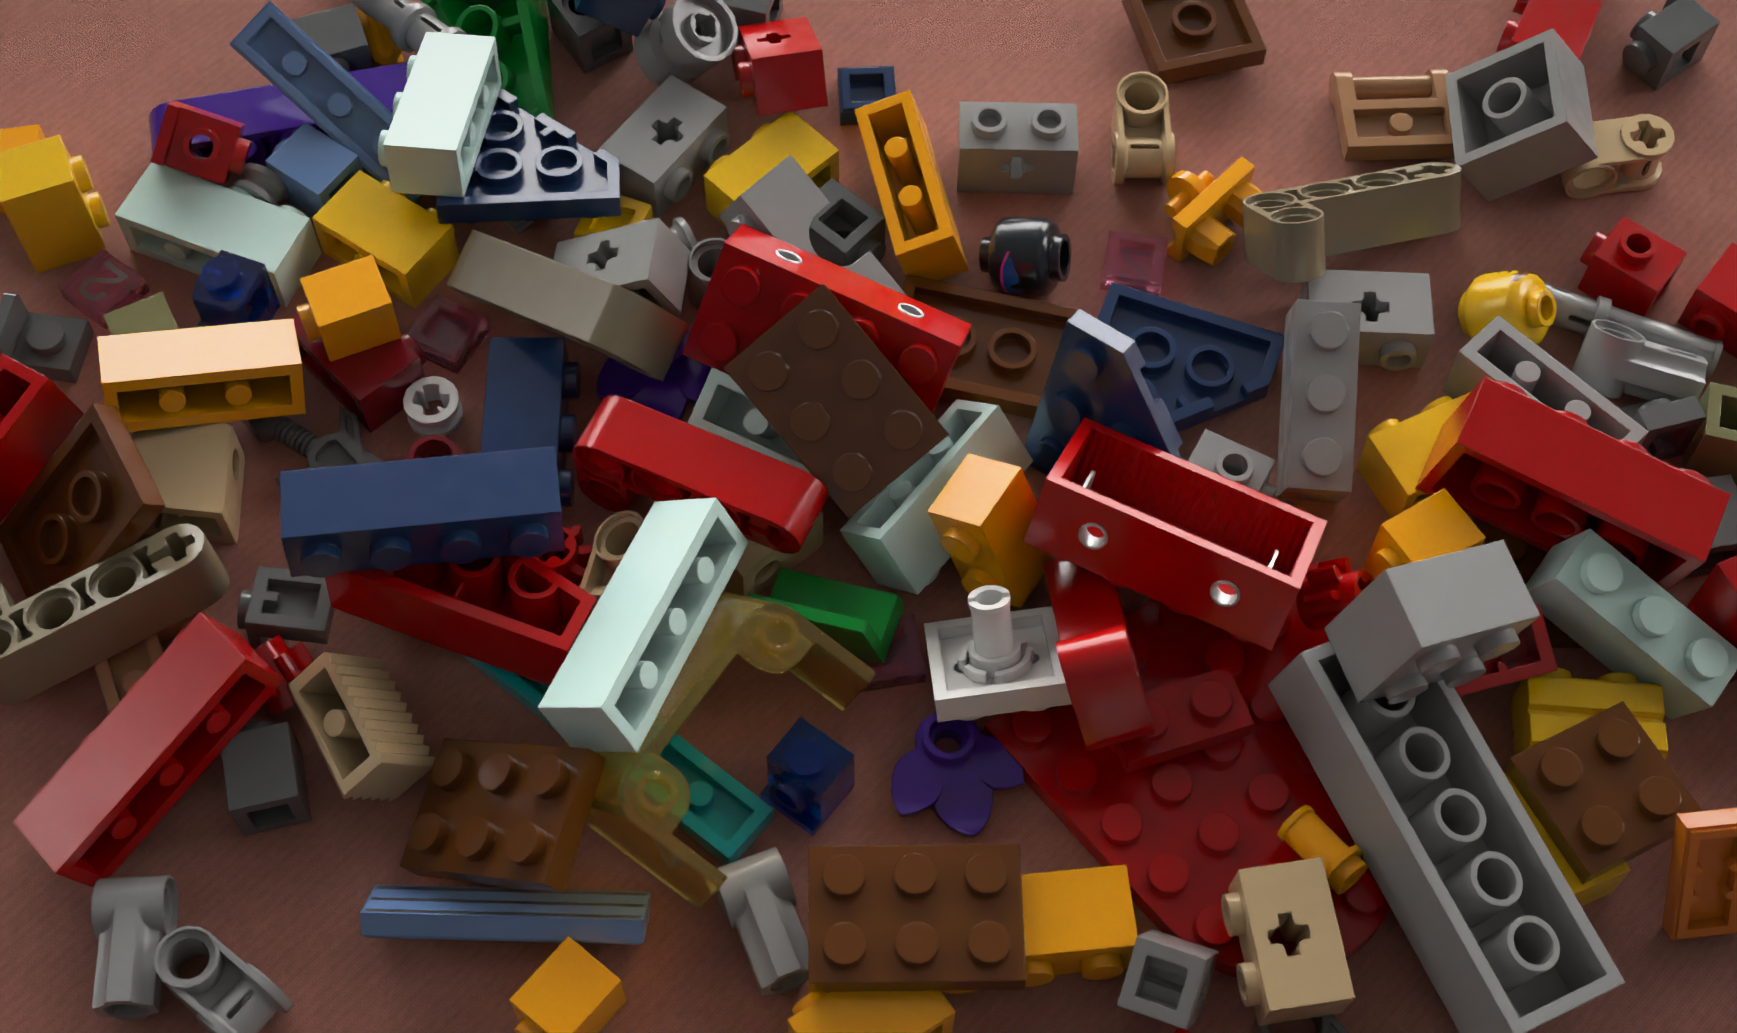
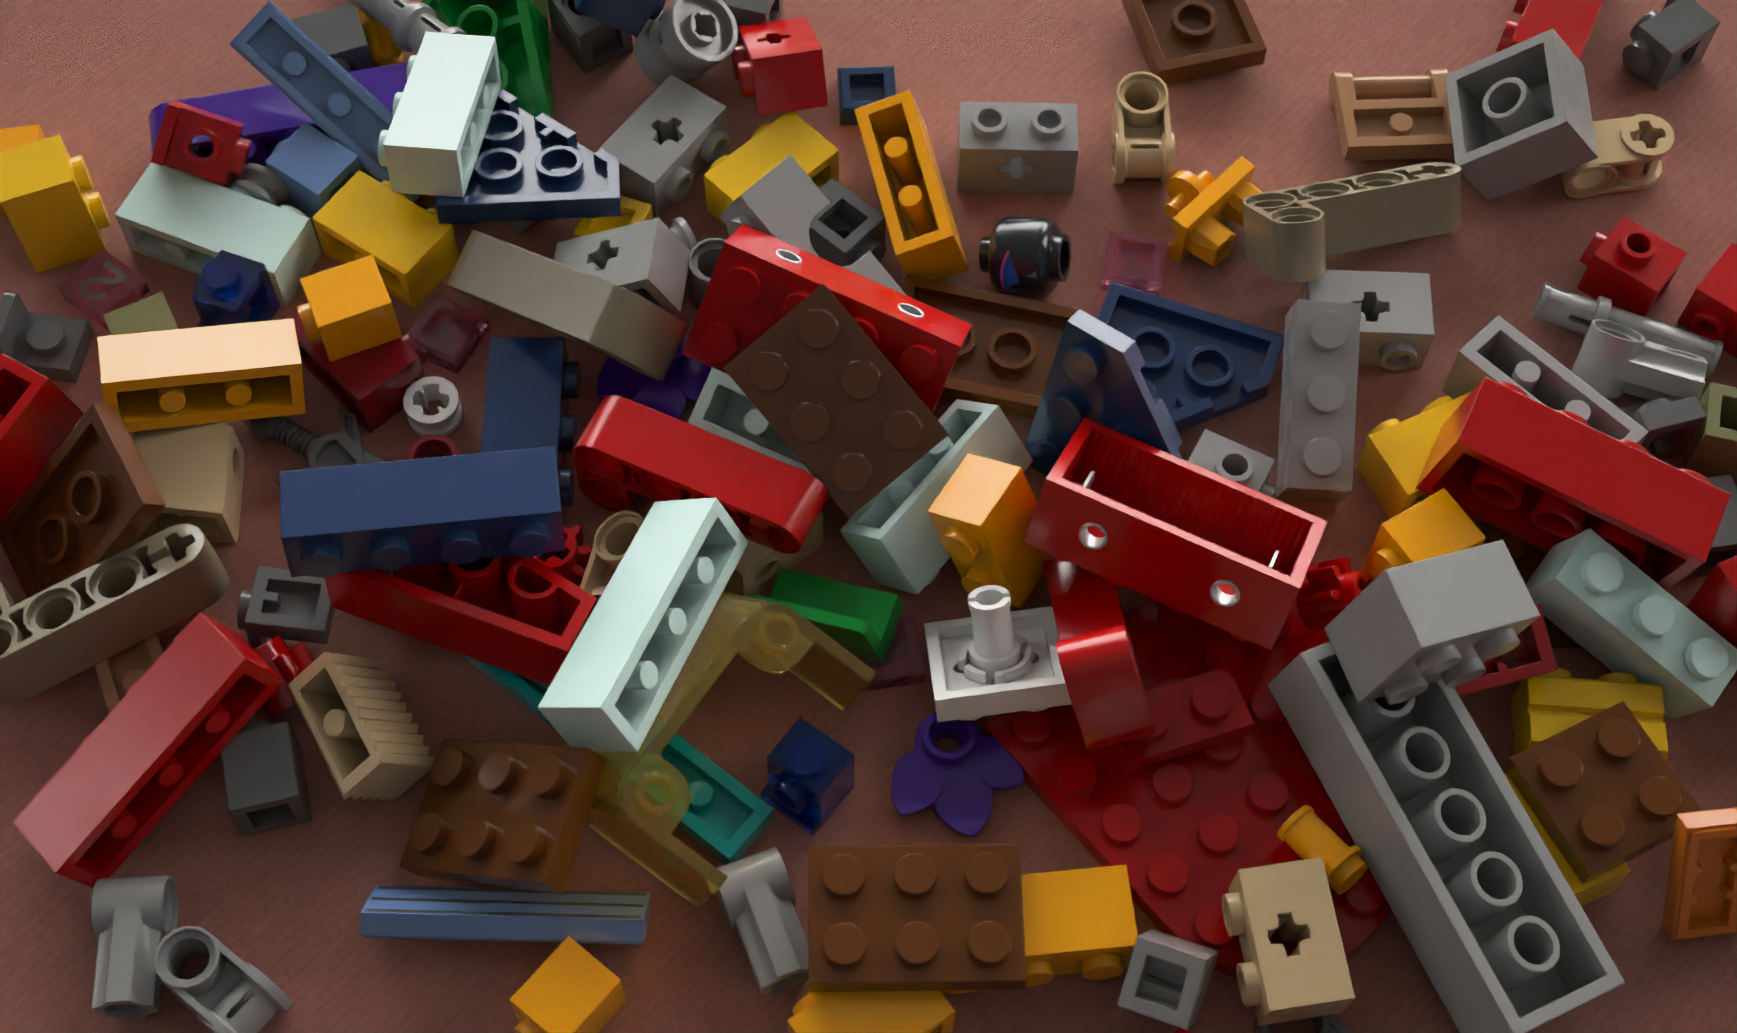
(1513, 295): yellow head -> none

